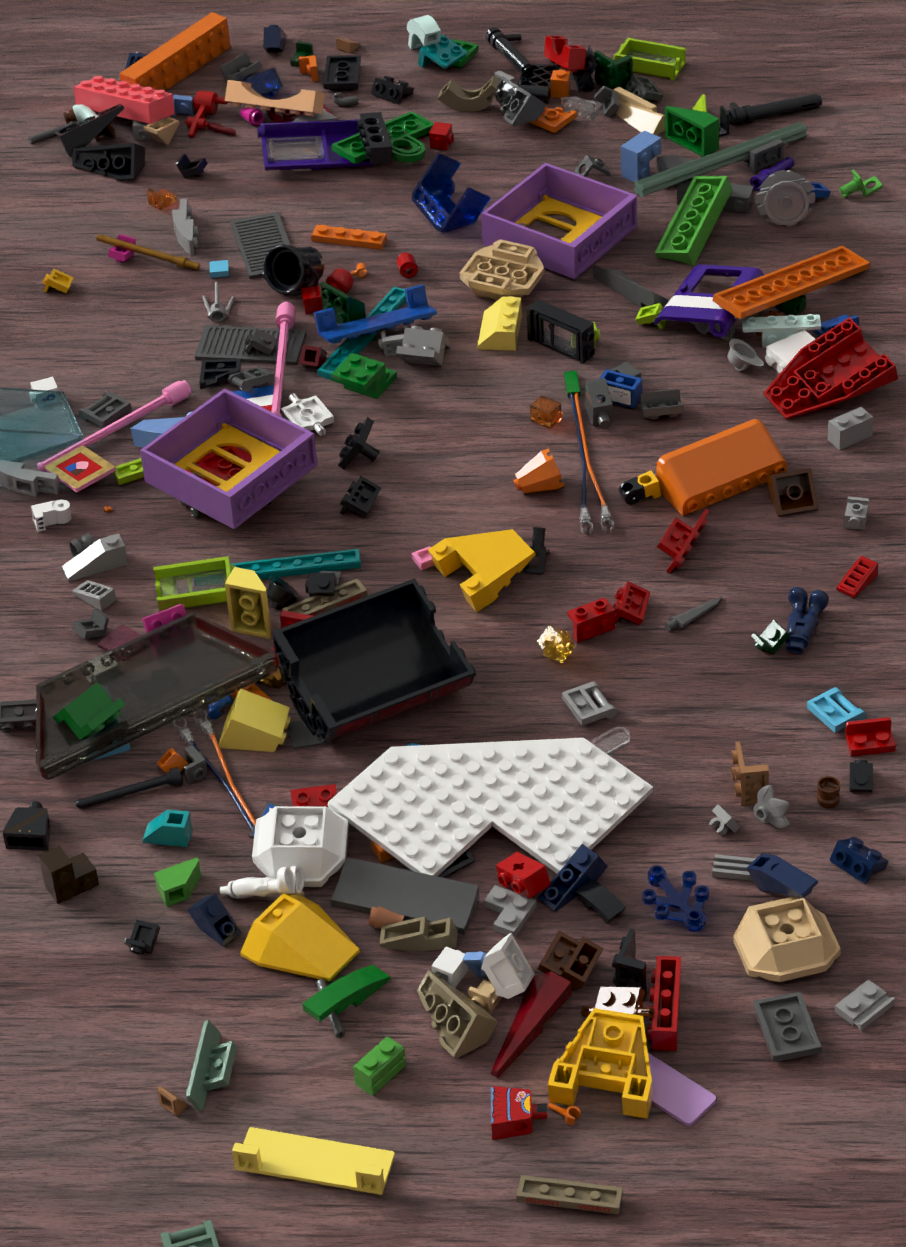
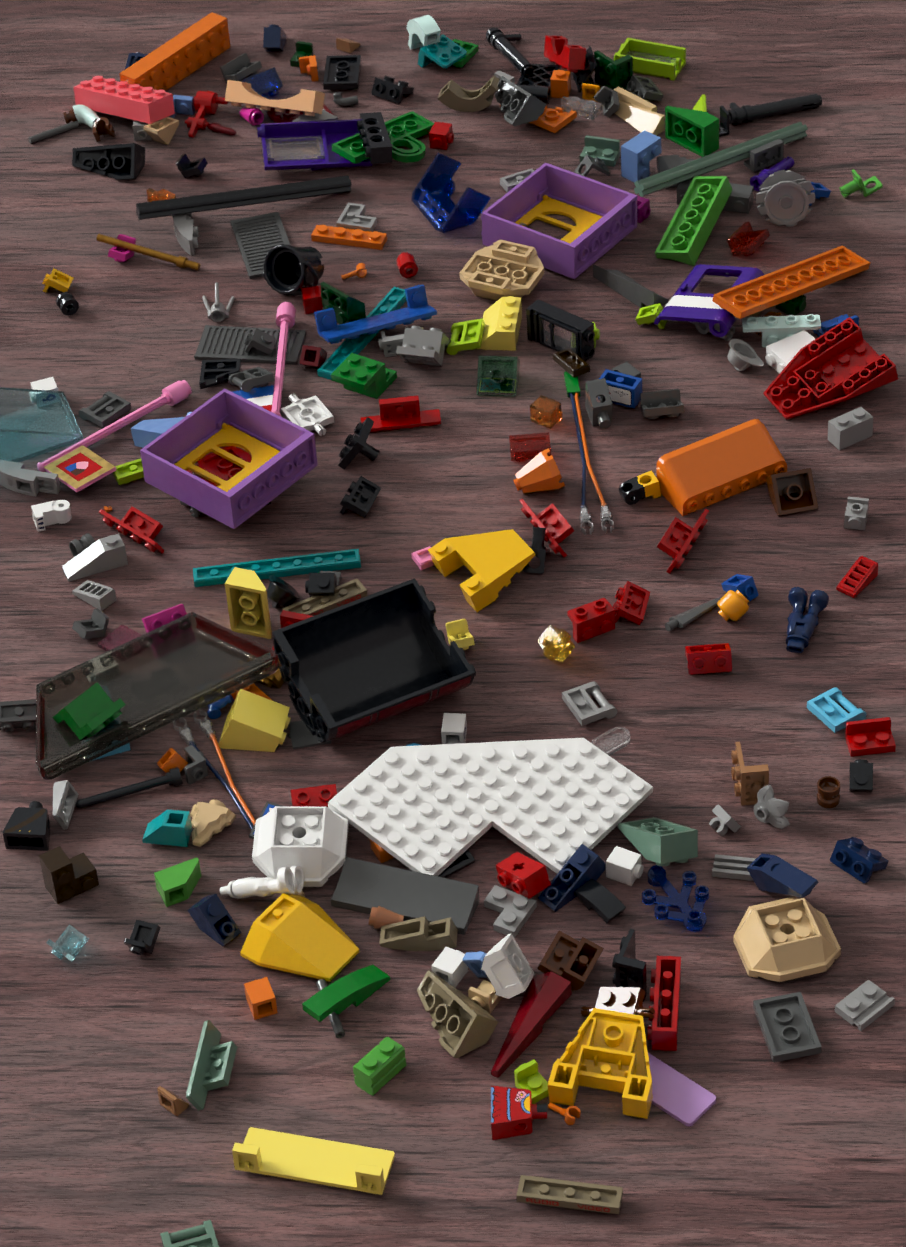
(63, 802): none -> light grey slope
(67, 303): none -> black wheel
(68, 944): none -> clear light blue bracket
(82, 134): black wedge -> none
(138, 525): none -> red bracket
(192, 582): lime door -> none
(209, 820): none -> tan rock
(219, 268): medium azure tile -> none
(243, 197): none -> black axle
(260, 998): none -> orange brick
(340, 279): red head -> none
(353, 218): none -> light grey plate
(402, 413): none -> red bracket
(454, 728): none -> white brick
(459, 632): none -> light yellow bracket
(471, 336): none -> lime plate
(498, 375): none -> clear green slope
(510, 181): none -> light grey plate
(528, 445): none -> clear red bracket
(529, 1078): none -> lime bracket
(556, 525): none -> red bracket
(571, 362): none -> dark brown plate
(589, 91): none -> light orange slope
(603, 148): none -> sand green bracket
(624, 866): none -> white brick
(643, 208): none -> magenta bracket
(661, 840): none -> sand green slope
(709, 658): none -> red bracket
(733, 605): none -> light orange head
(743, 584): none -> blue bracket
(746, 241): none -> clear red bracket
(771, 638): bracket -> none

